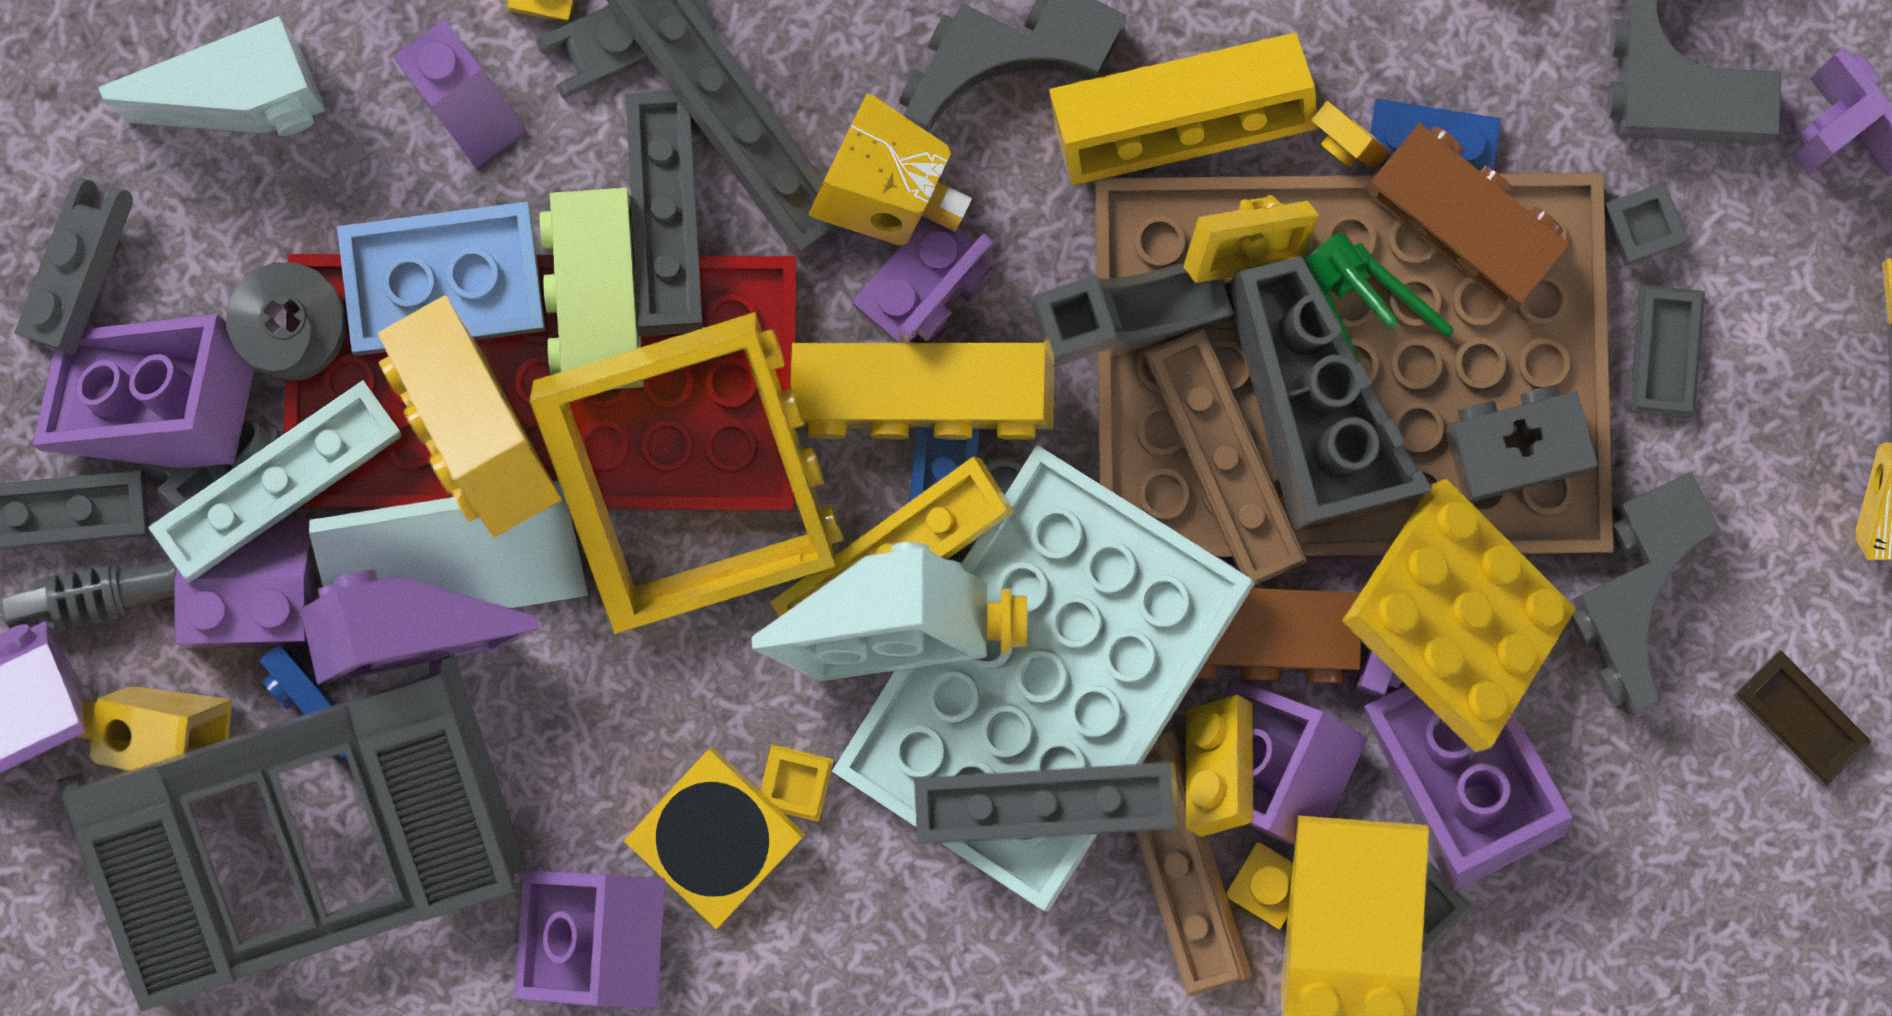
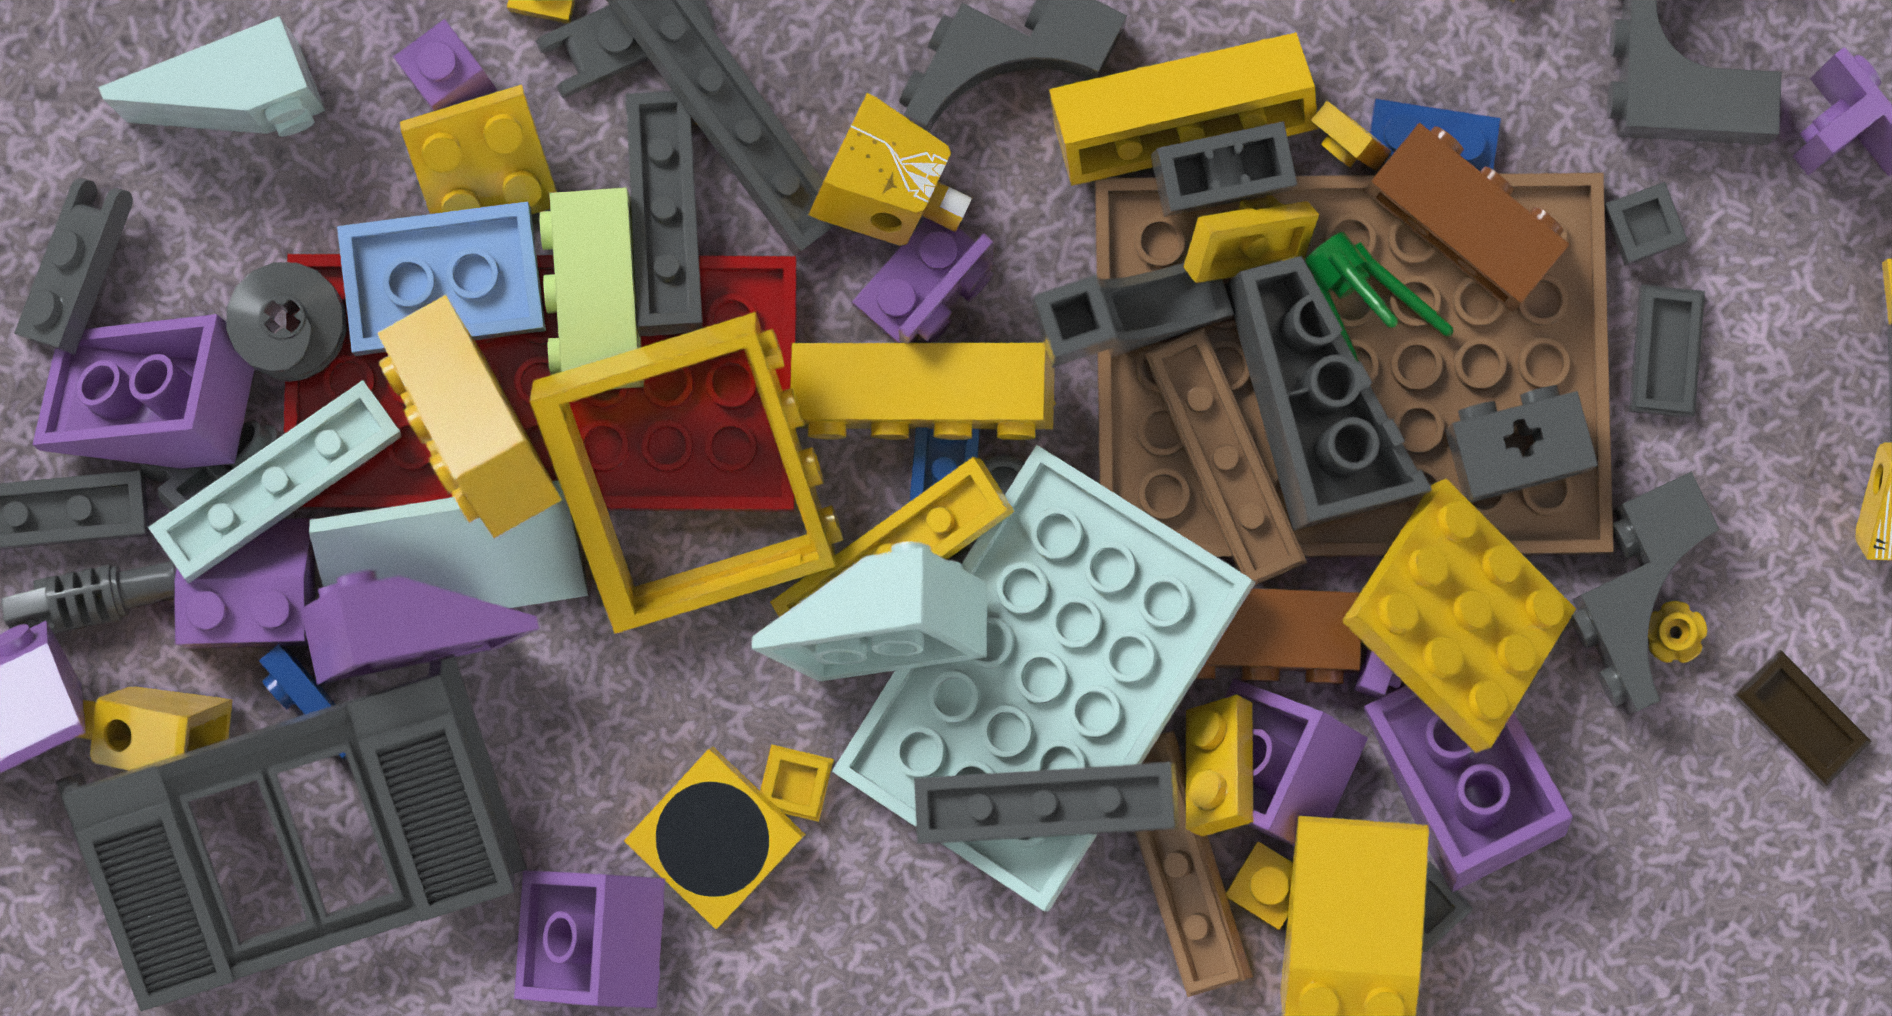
(480, 154): none -> yellow plate
(1008, 621): yellow plate -> none
(1223, 169): none -> dark grey brick
(1692, 629): none -> yellow plate

